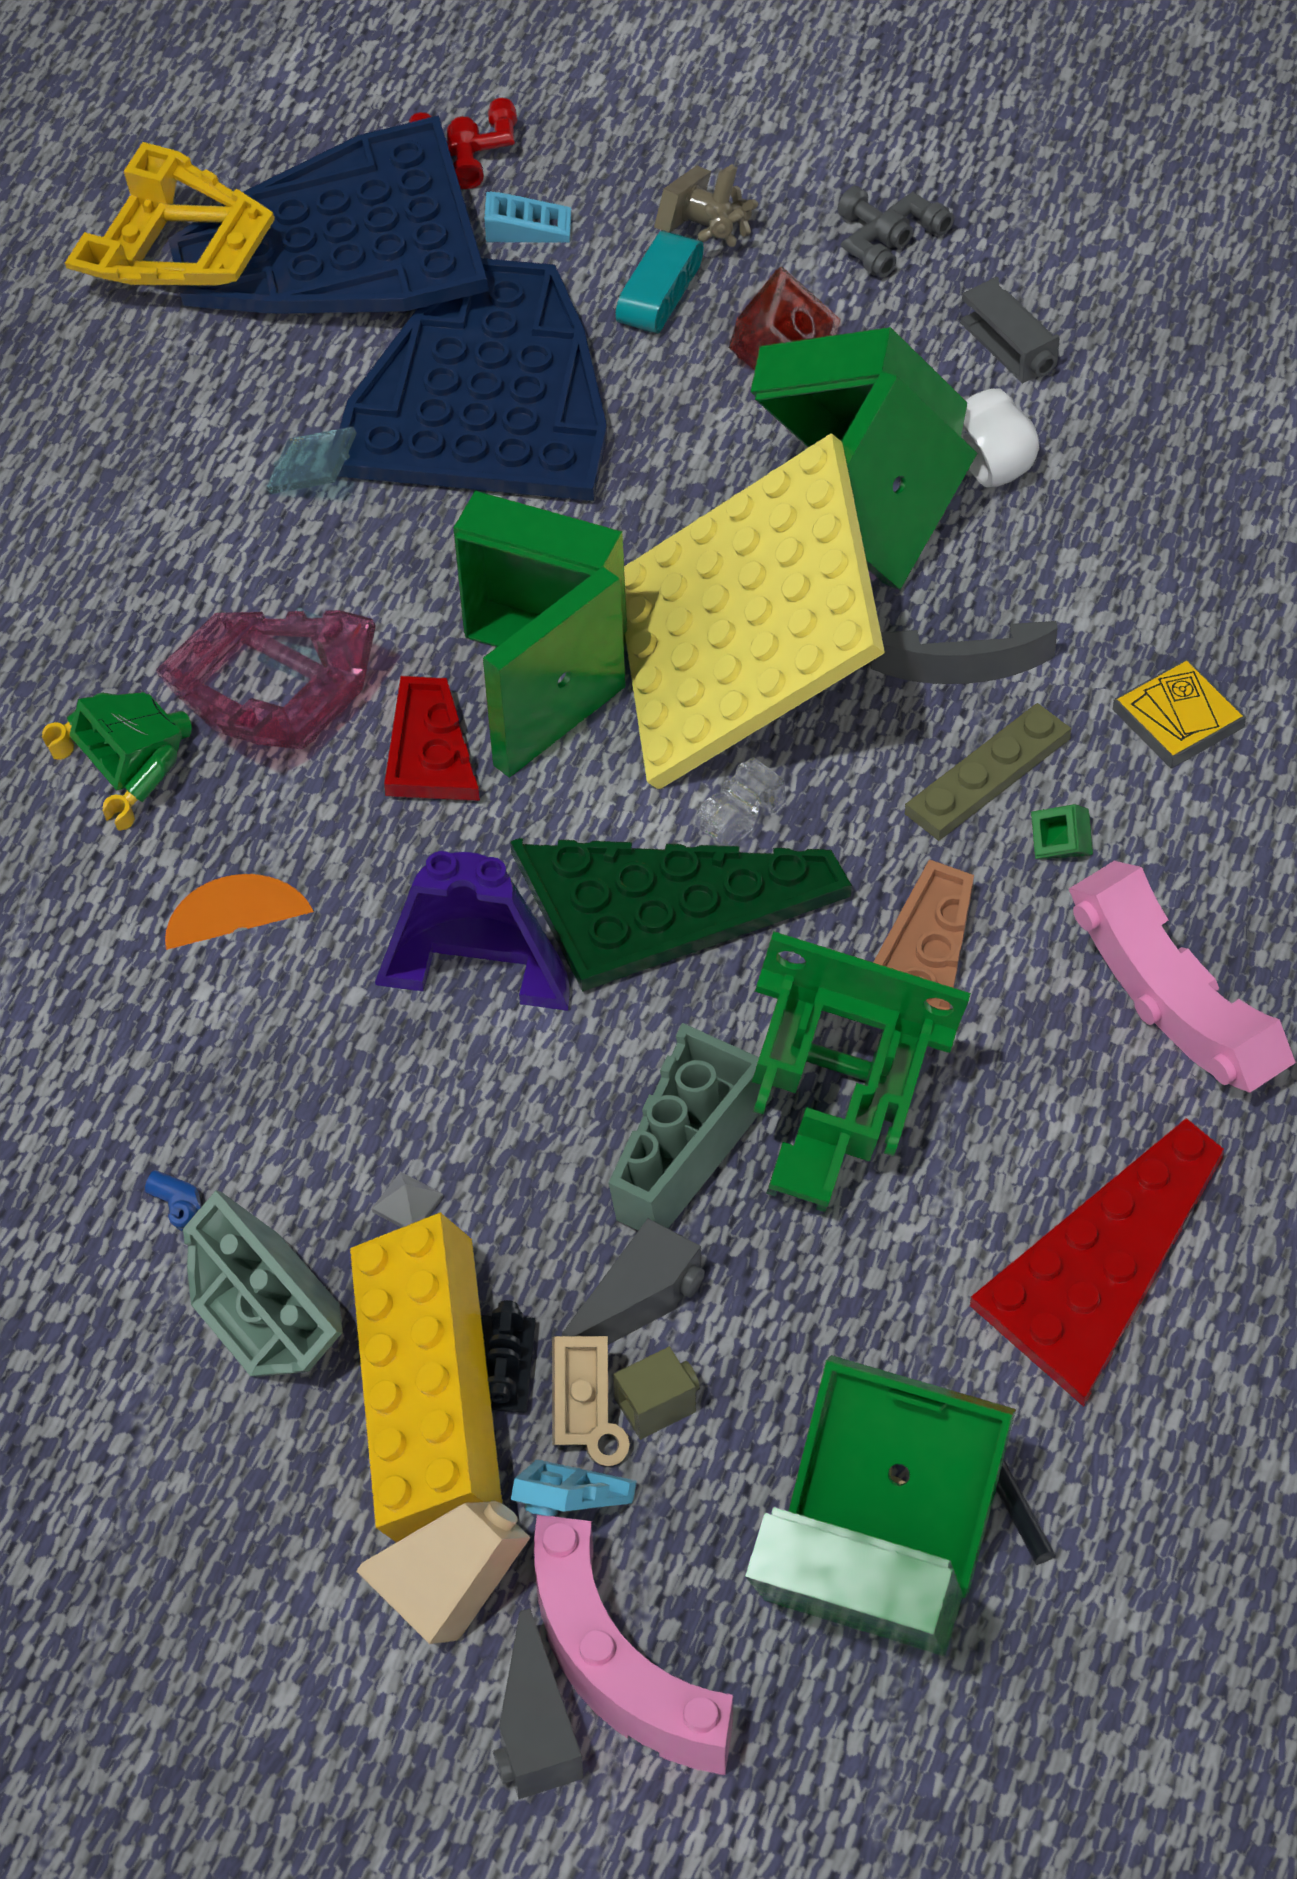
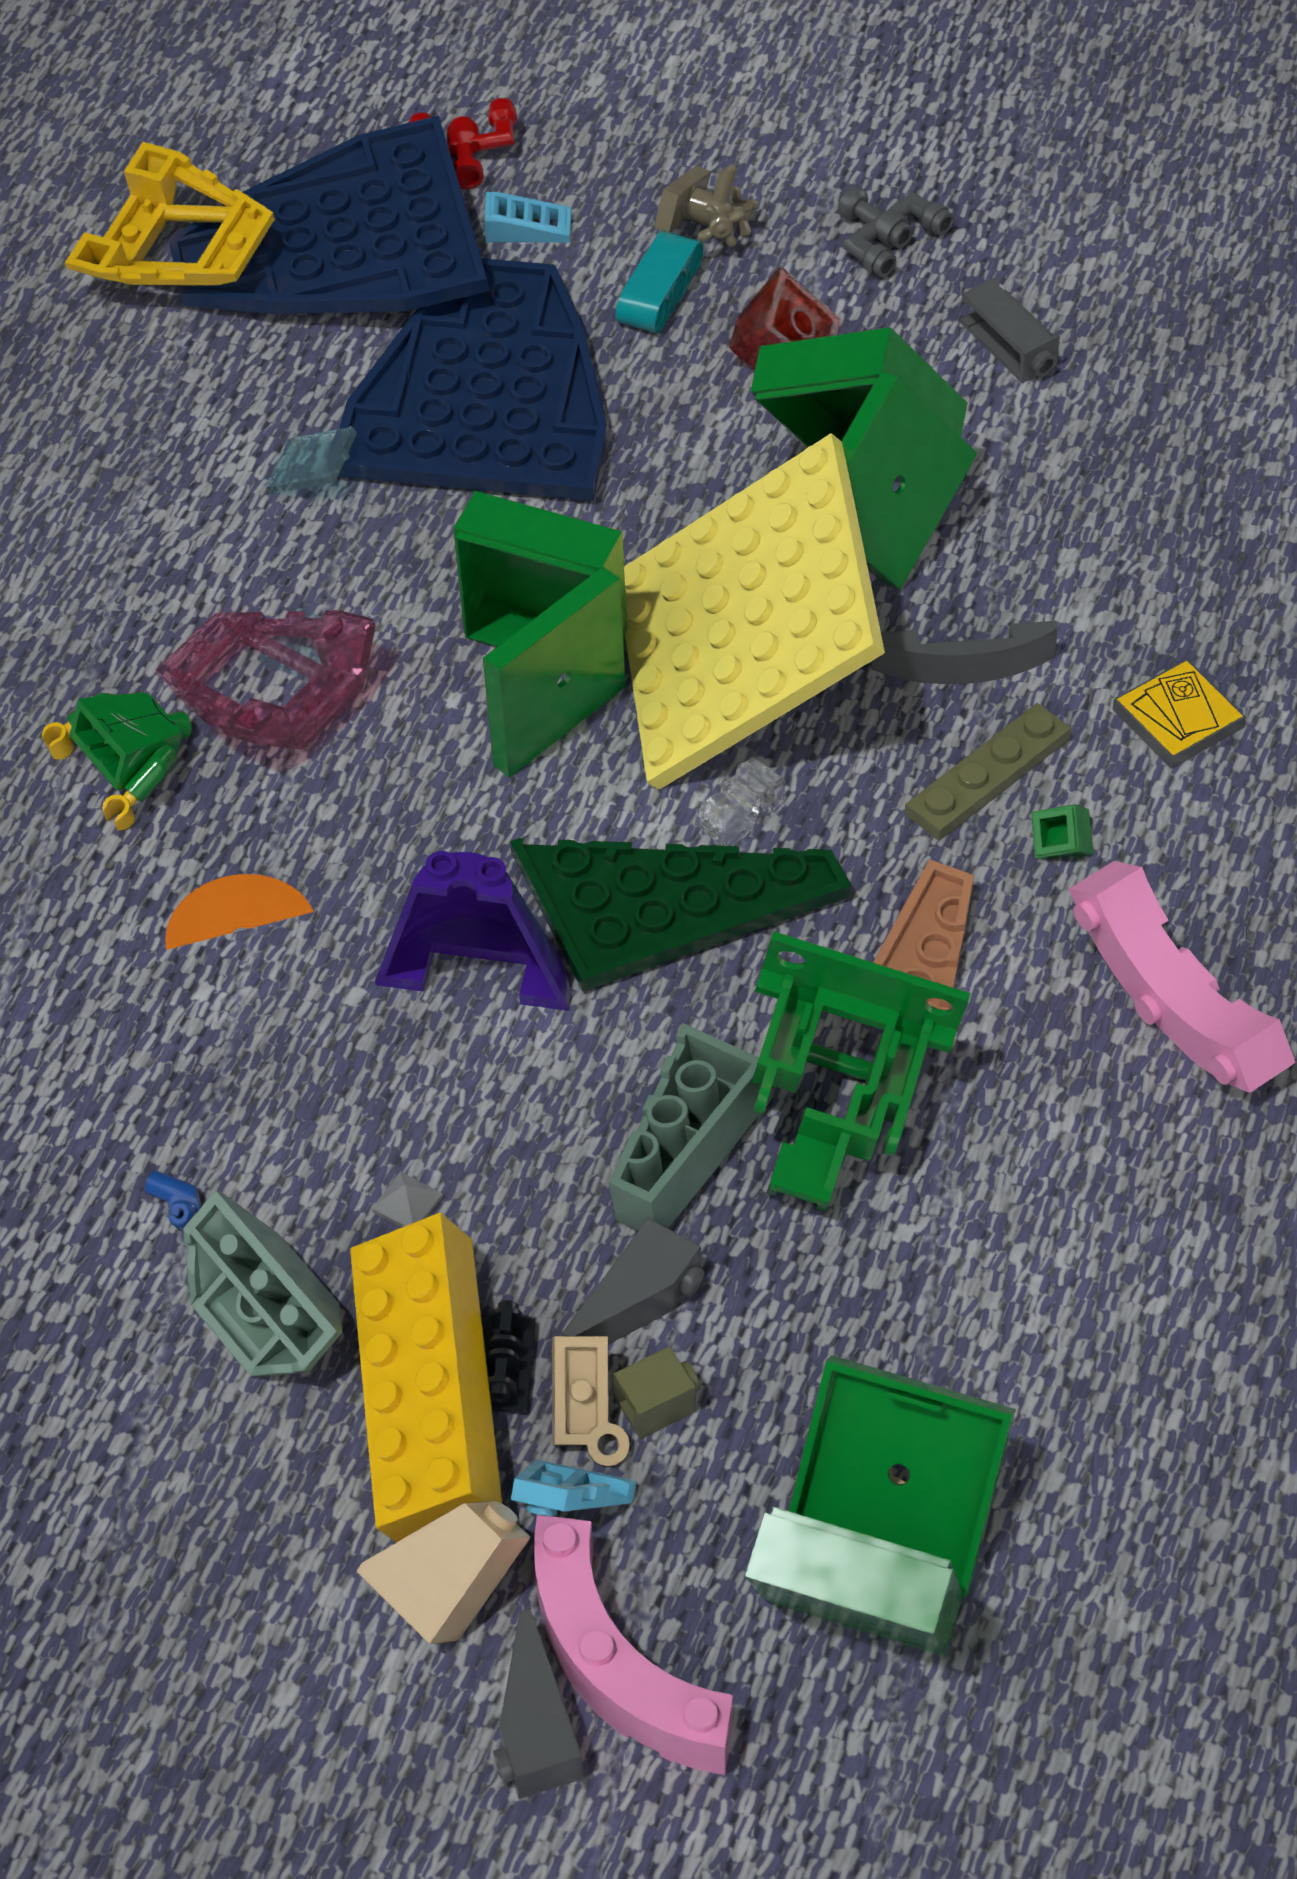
(427, 744): red wing -> none
(1000, 436): white piece -> none
(1023, 1517): black bar -> none
(1089, 1274): red wing -> none

